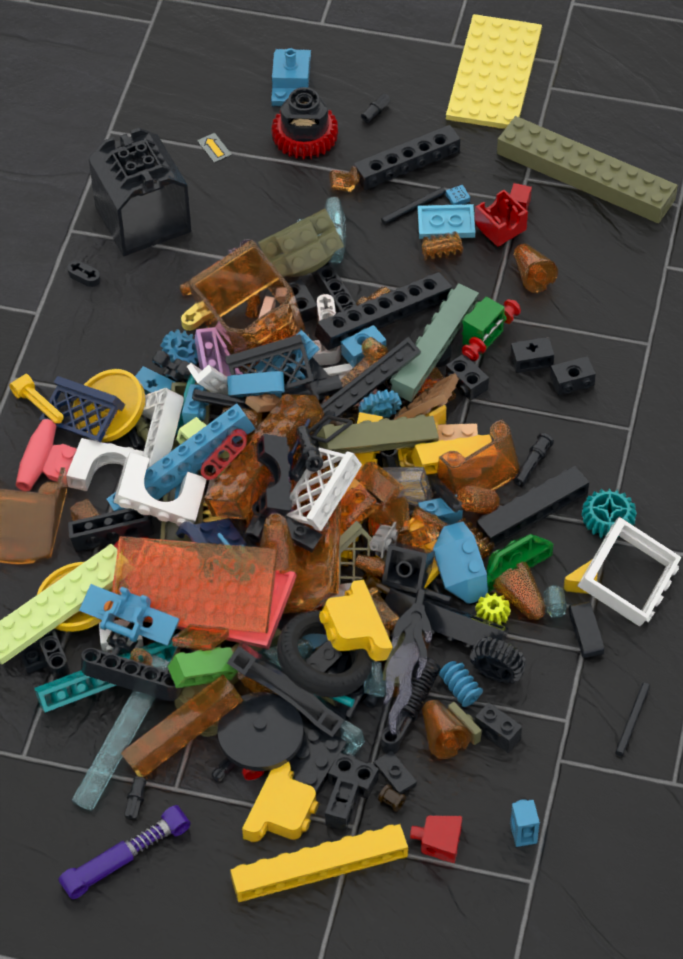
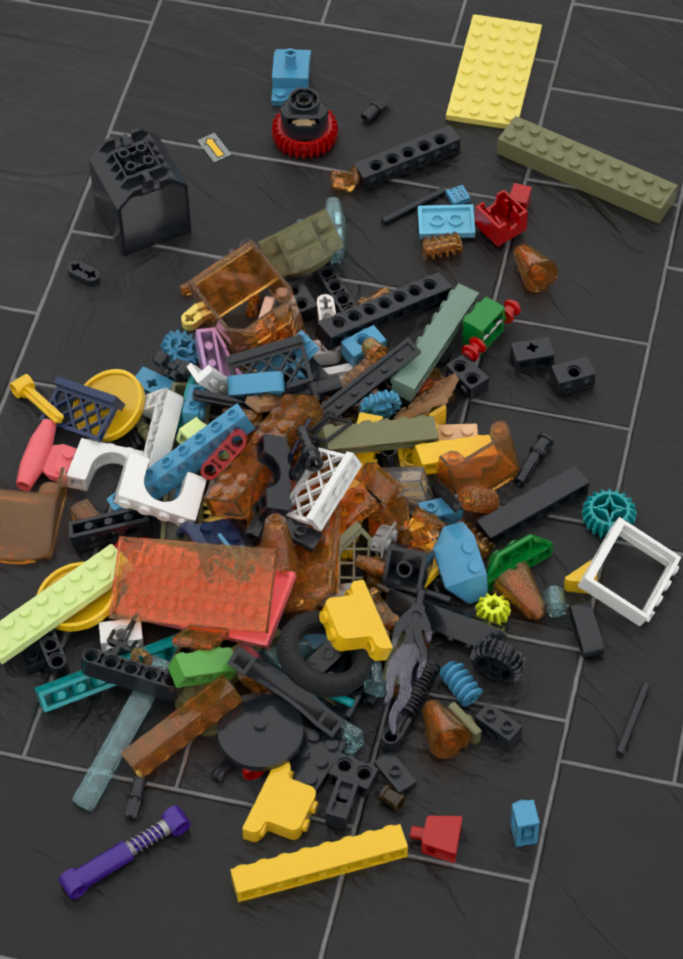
(129, 607): dark azure piece -> none

